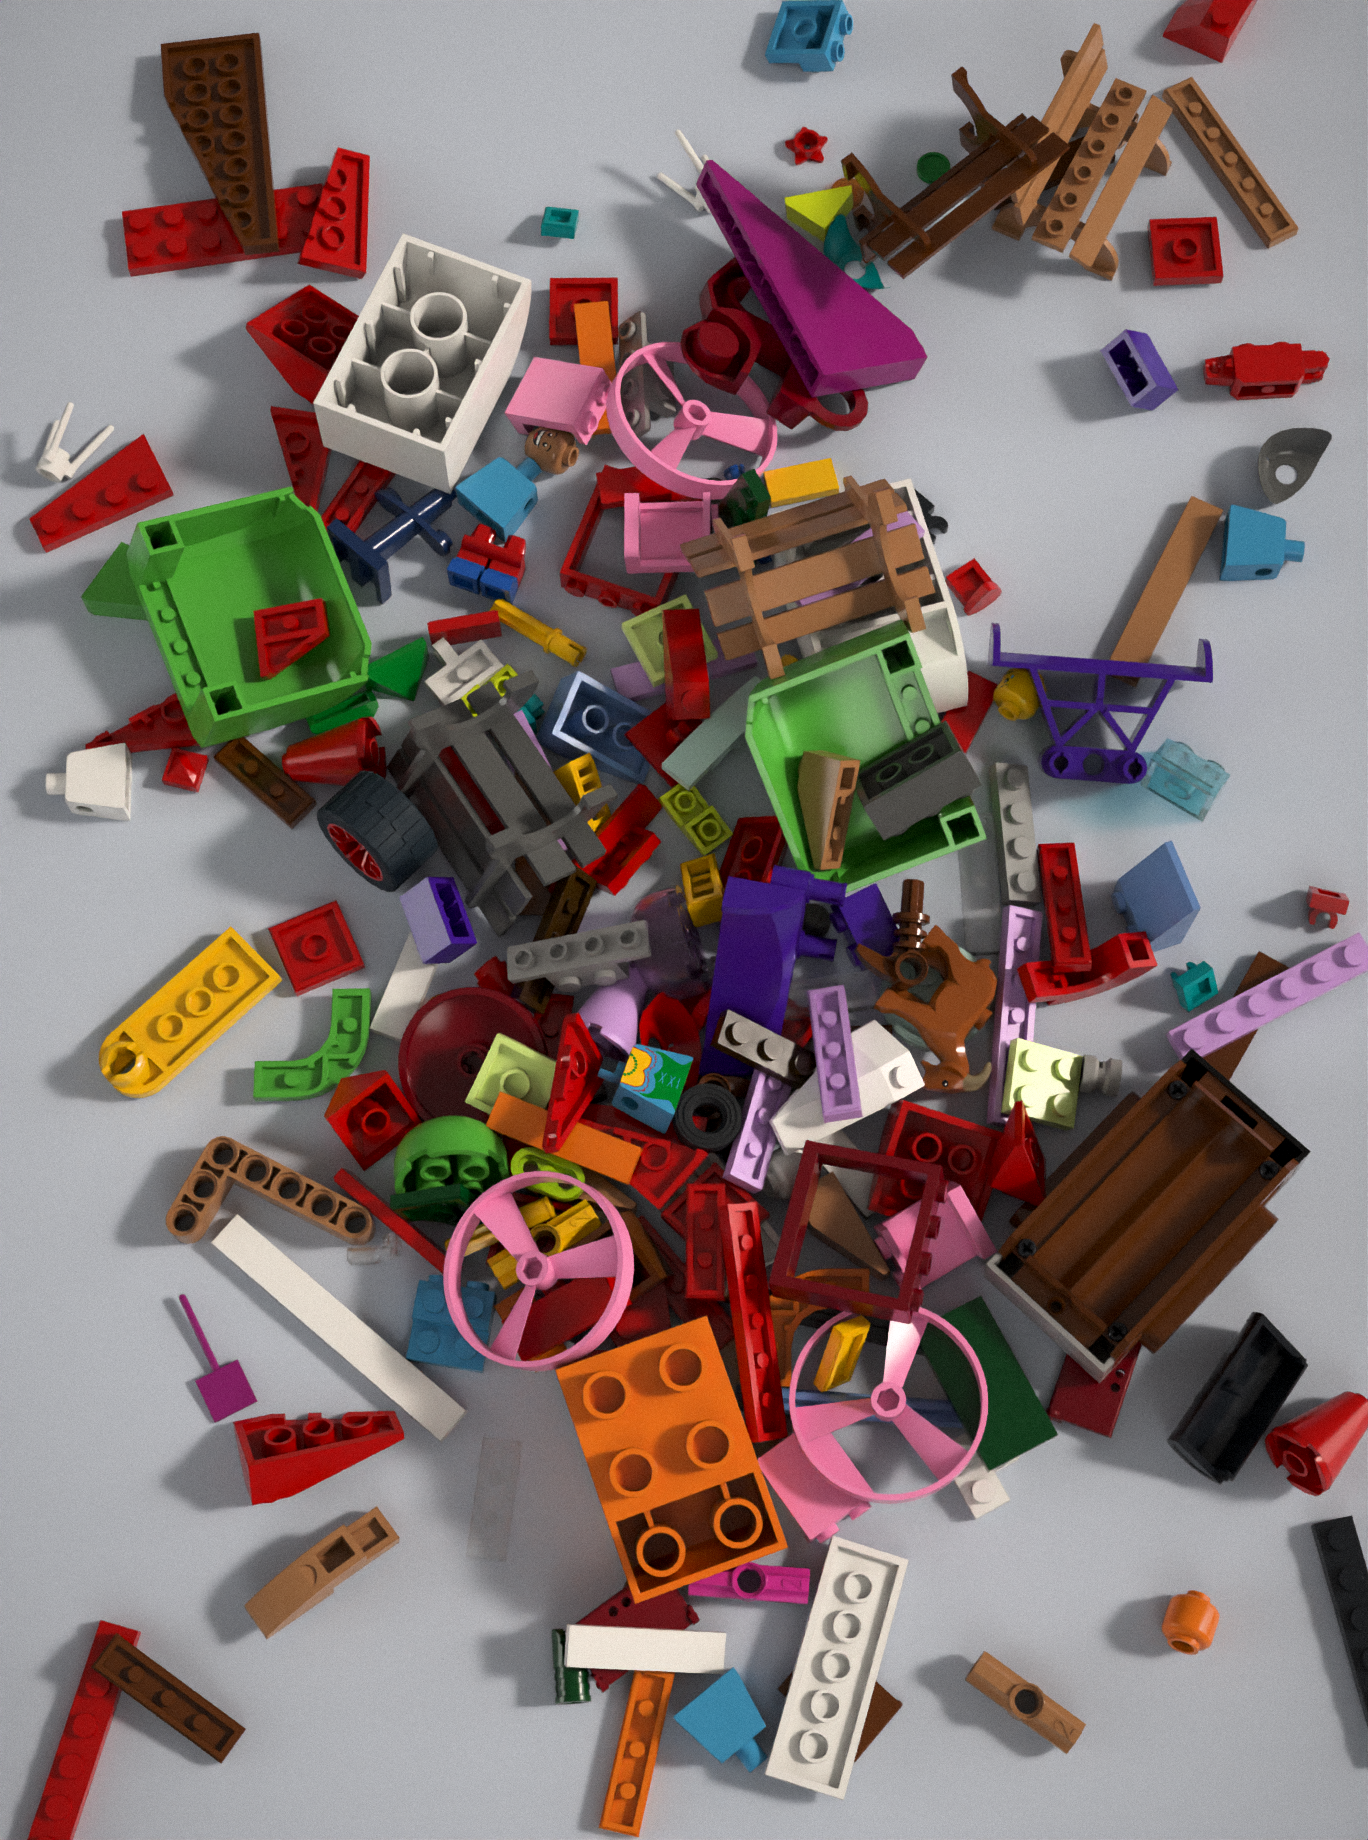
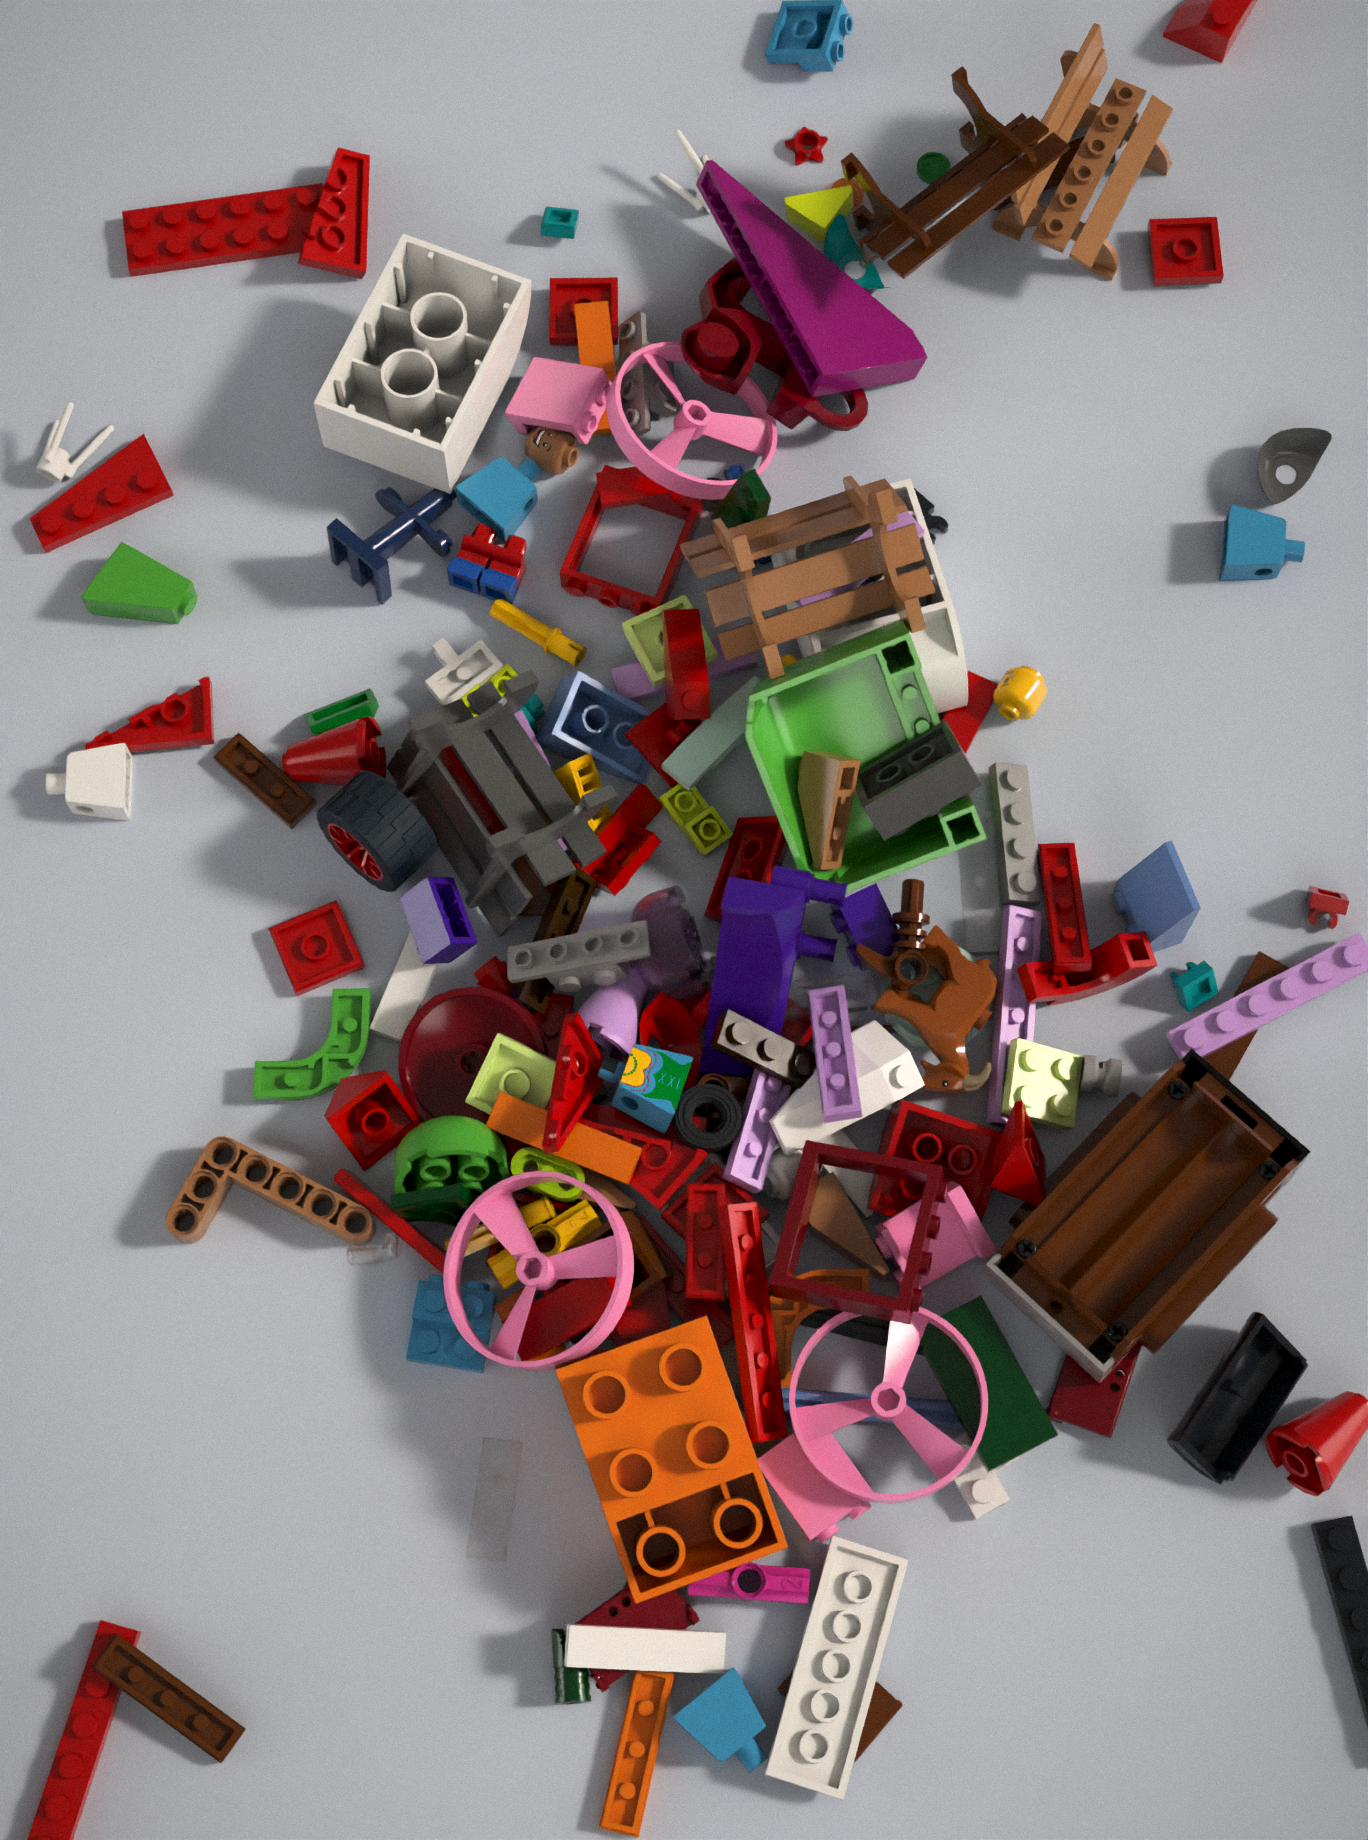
(185, 769): red tile -> none
(186, 1016): yellow plate -> none
(199, 589): bright green slope -> none
(222, 112): reddish brown wing -> none
(226, 1387): magenta piece -> none
(288, 633): red wing -> none
(293, 1455): red wedge -> none
(303, 338): red slope -> none
(303, 452): red wing -> none
(319, 1571): medium nougat slope -> none
(339, 1328): white tile -> none
(357, 495): red tile -> none
(400, 671): green slope -> none
(466, 628): red tile -> none
(658, 529): bright pink panel -> none
(703, 892): yellow slope -> none
(801, 482): yellow tile -> none
(816, 920): clear smoke piece -> none
(841, 1353): yellow tile -> none
(973, 587): red tile -> none
(1046, 1719): medium nougat piece -> none
(1116, 764): dark purple piece -> none
(1139, 370): dark purple brick -> none
(1166, 585): medium nougat tile -> none
(1185, 778): clear light blue slope -> none
(1190, 1622): orange head -> none
(1230, 162): medium nougat tile -> none
(1265, 370): red hinge -> none

